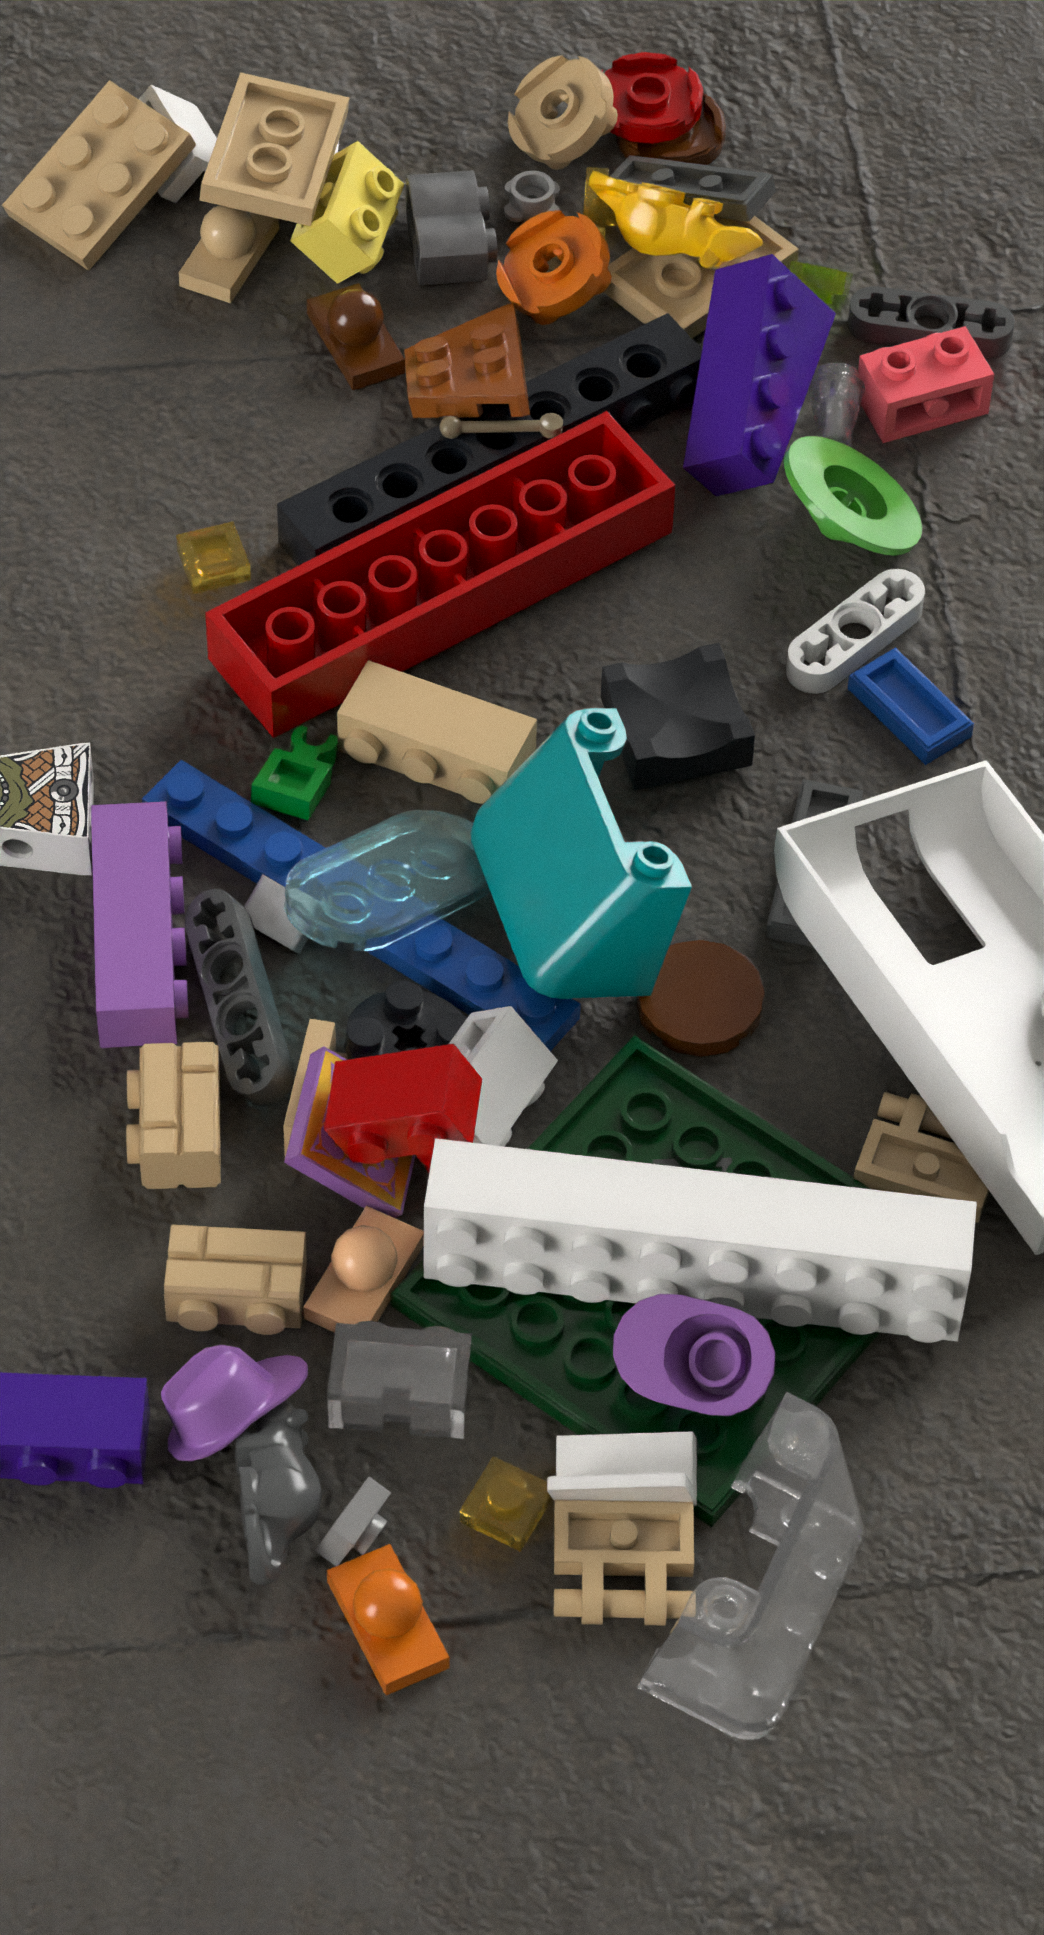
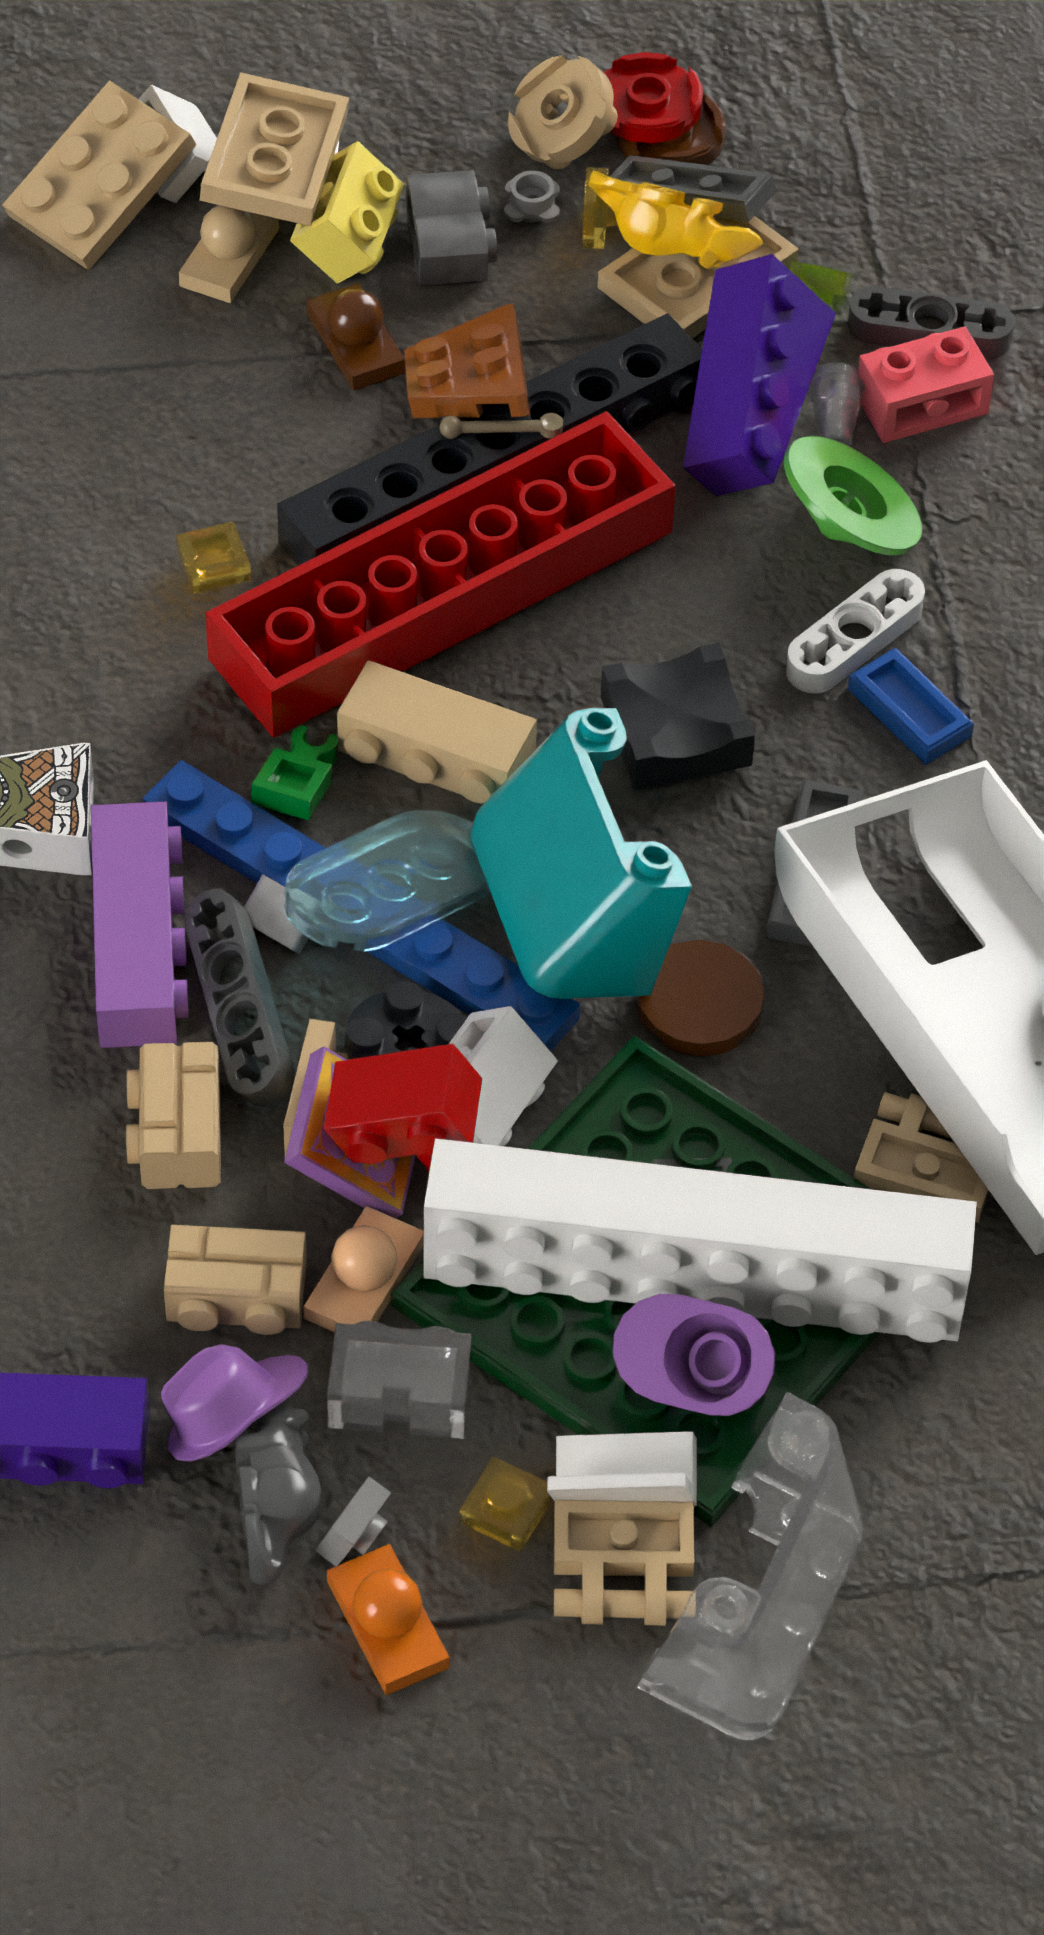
(568, 287): orange plate -> none

